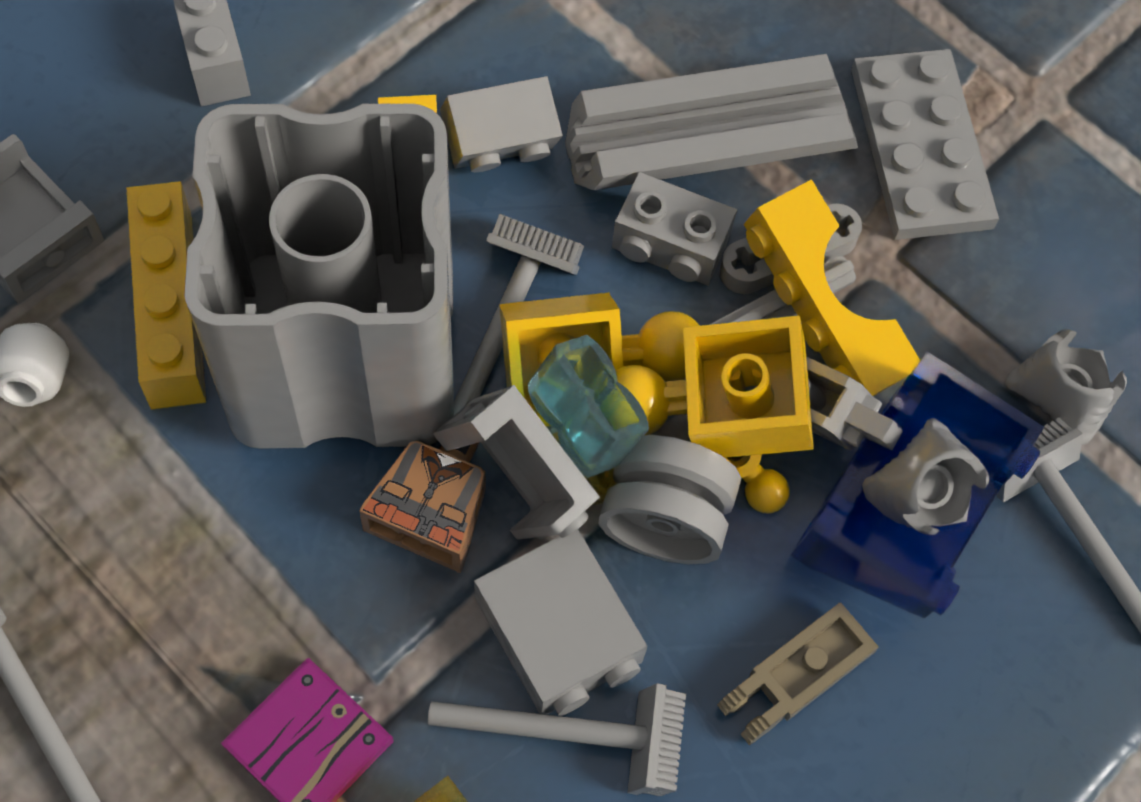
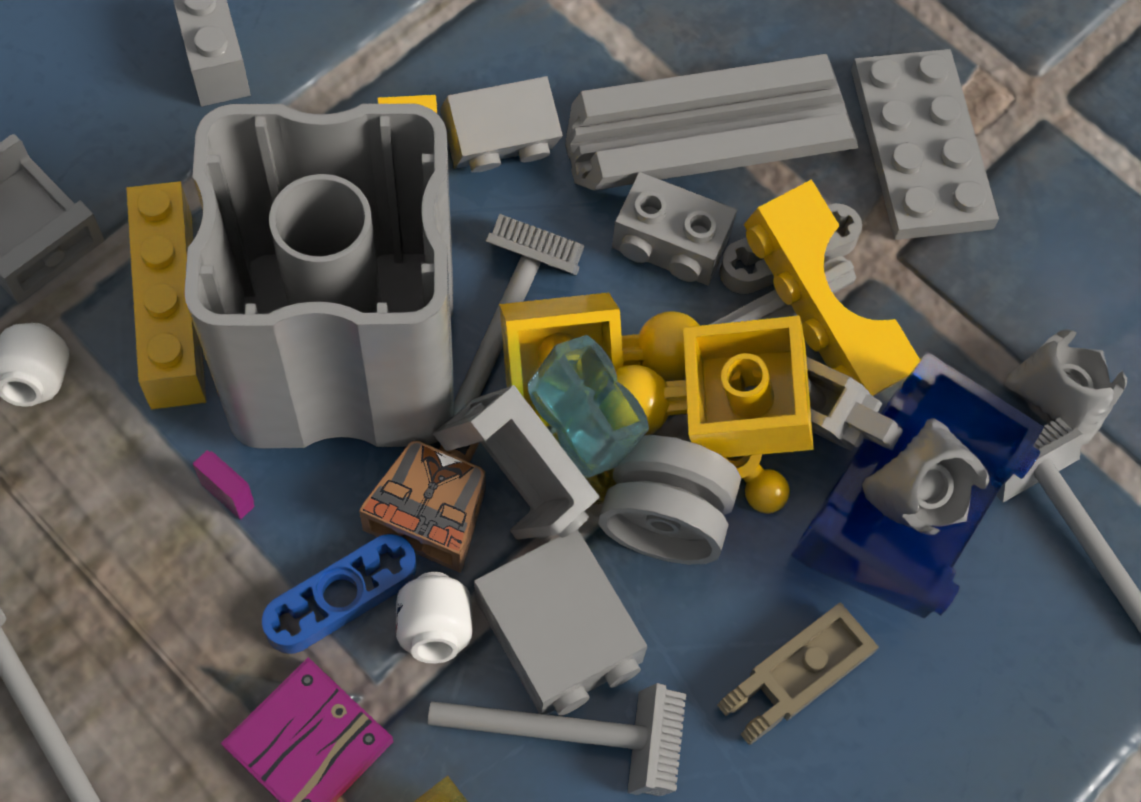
(224, 484): none -> magenta tile
(345, 569): none -> blue beam
(434, 617): none -> white head

